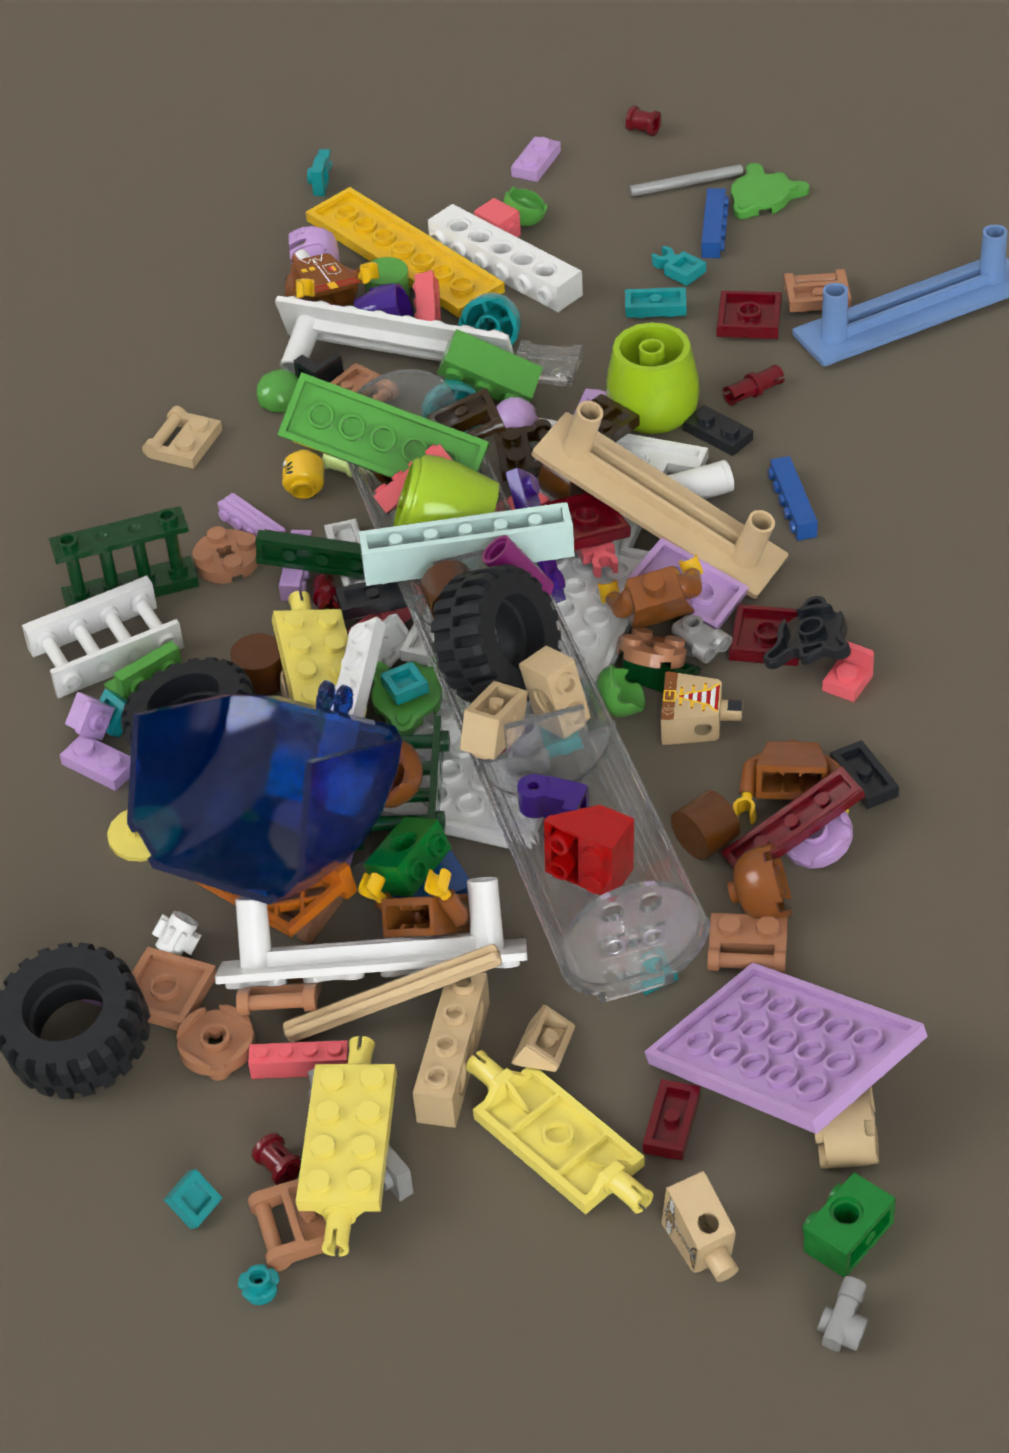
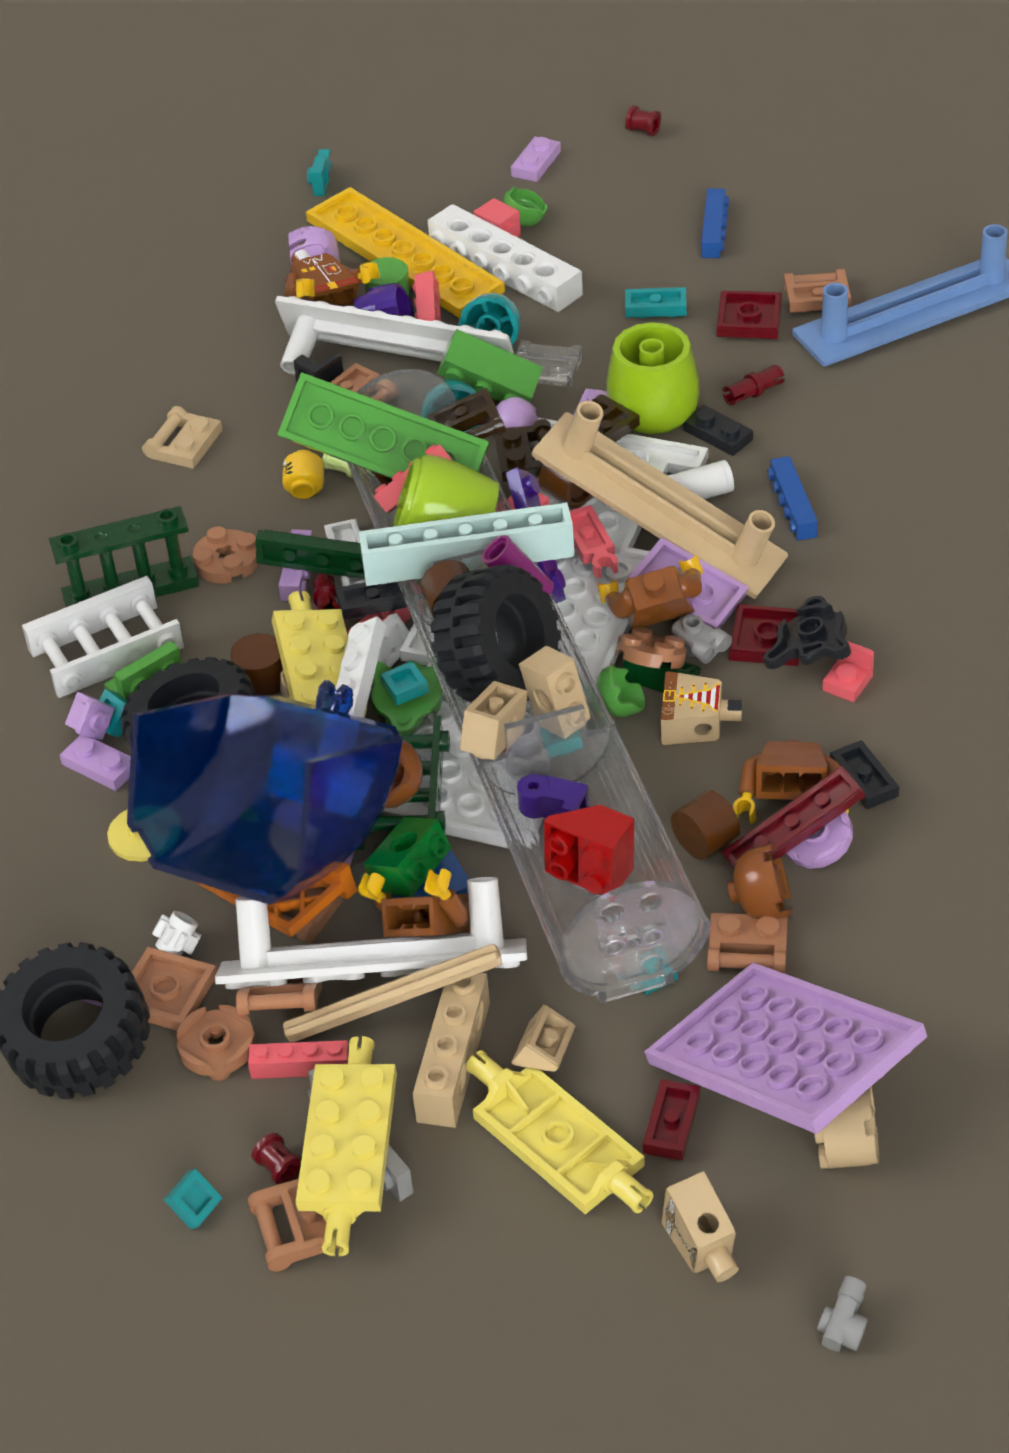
(245, 516): lavender piece -> none
(259, 1293): teal plate -> none
(276, 390): bright green hair -> none
(593, 521): dark red tile -> none
(681, 267): teal plate -> none
(686, 180): light grey bar -> none
(764, 191): bright green tile -> none
(844, 1245): green brick -> none

